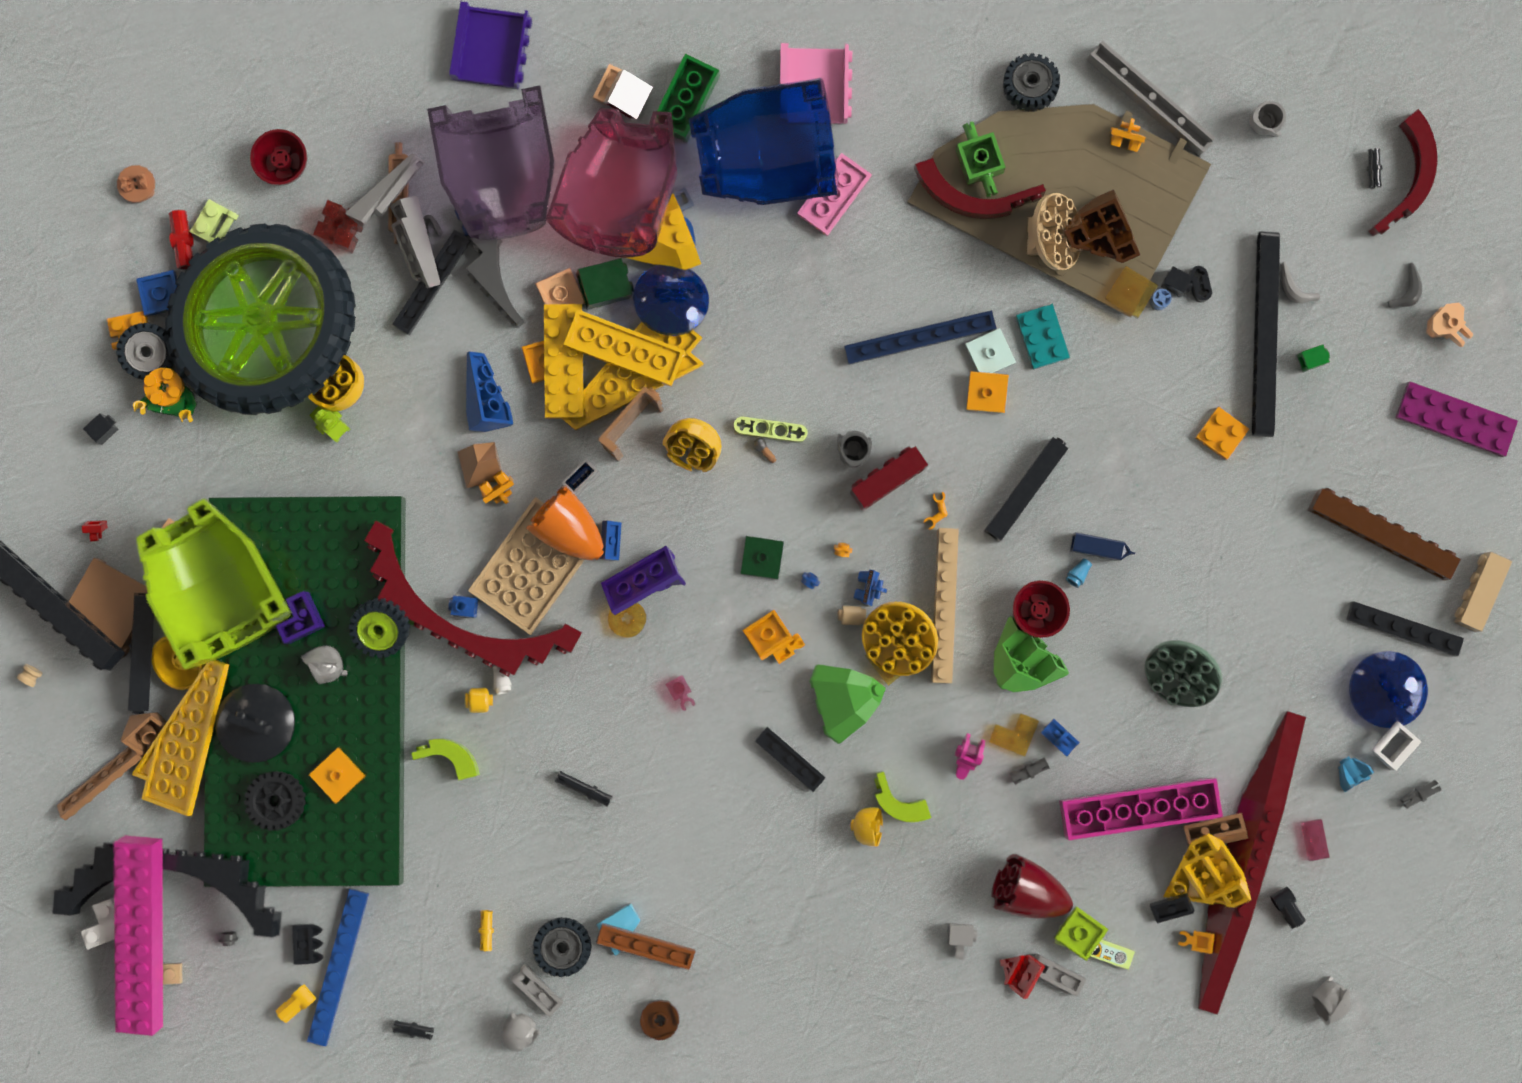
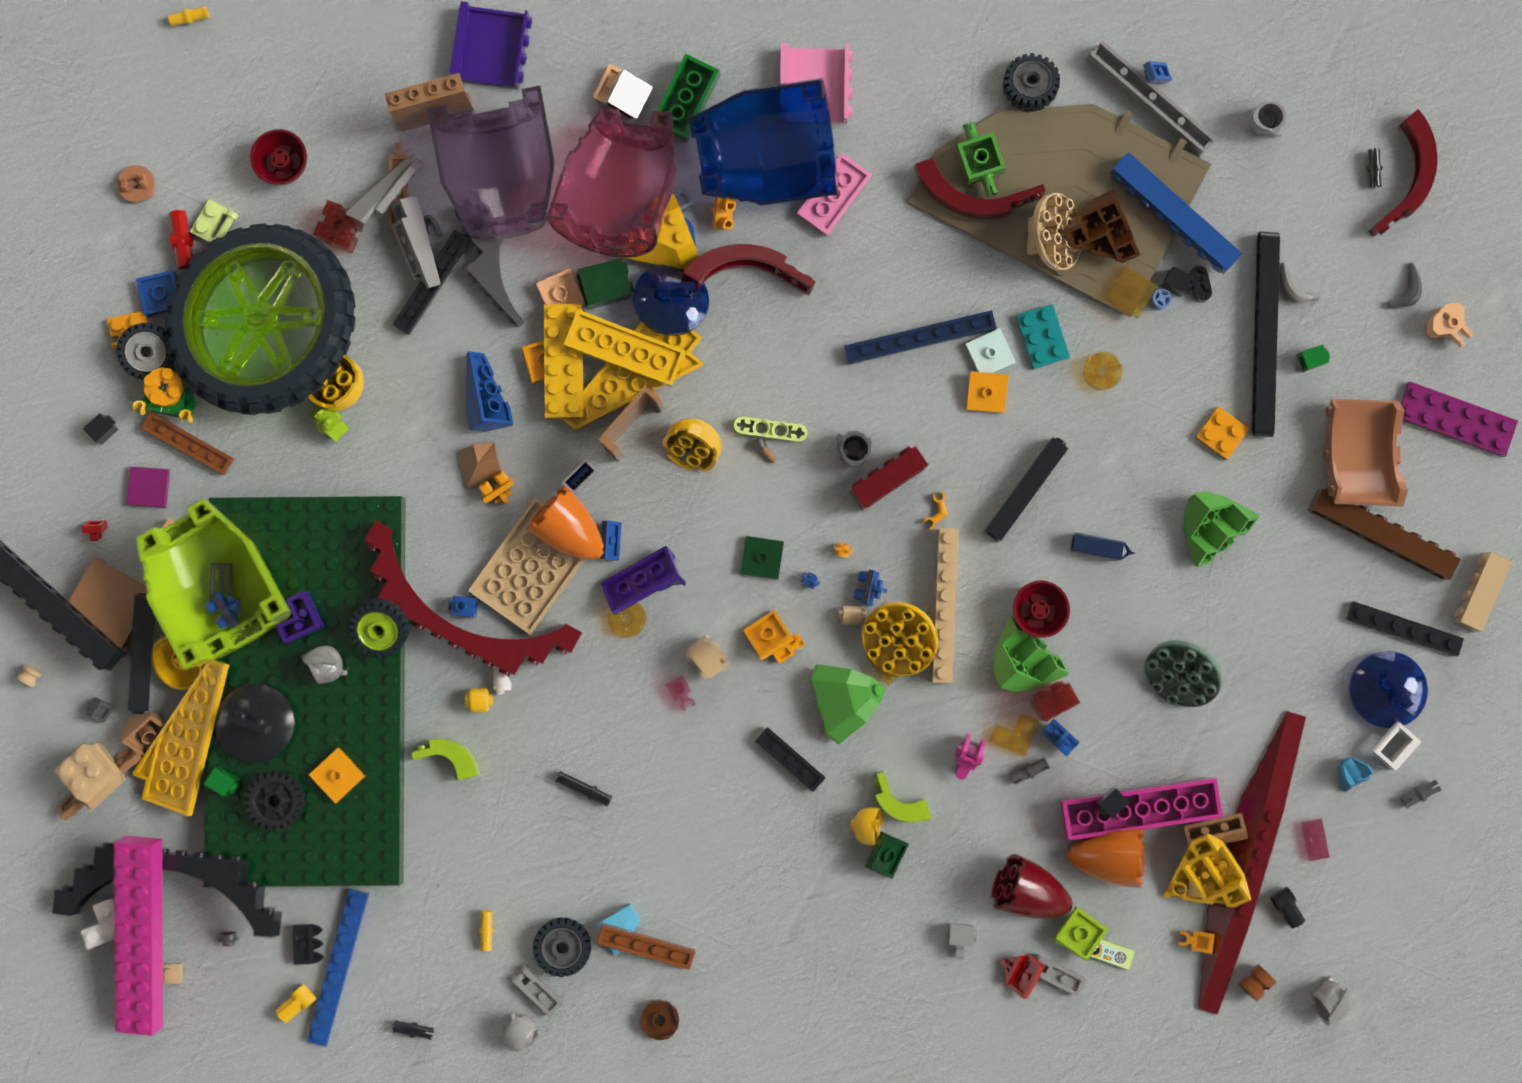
(90, 774): none -> tan piece
(99, 710): none -> dark grey tile
(148, 487): none -> magenta tile
(187, 443): none -> dark orange plate
(188, 16): none -> yellow pin
(219, 602): none -> blue hips
(221, 566): none -> dark grey tile
(222, 782): none -> green brick
(411, 103): none -> medium nougat panel
(707, 657): none -> tan brick
(723, 213): none -> light orange hips
(746, 256): none -> dark red arch
(886, 855): none -> dark green plate
(1055, 701): none -> clear red brick
(1079, 573): dark azure cone -> none
(1111, 364): none -> clear yellow plate
(1111, 803): none -> black brick
(1111, 857): none -> orange cylinder
(1135, 139): light orange hips -> none
(1157, 72): none -> blue plate
(1172, 908): black plate -> none
(1175, 213): none -> blue brick
(1213, 523): none -> bright green brick
(1257, 982): none -> dark orange wheel
(1364, 452): none -> nougat panel

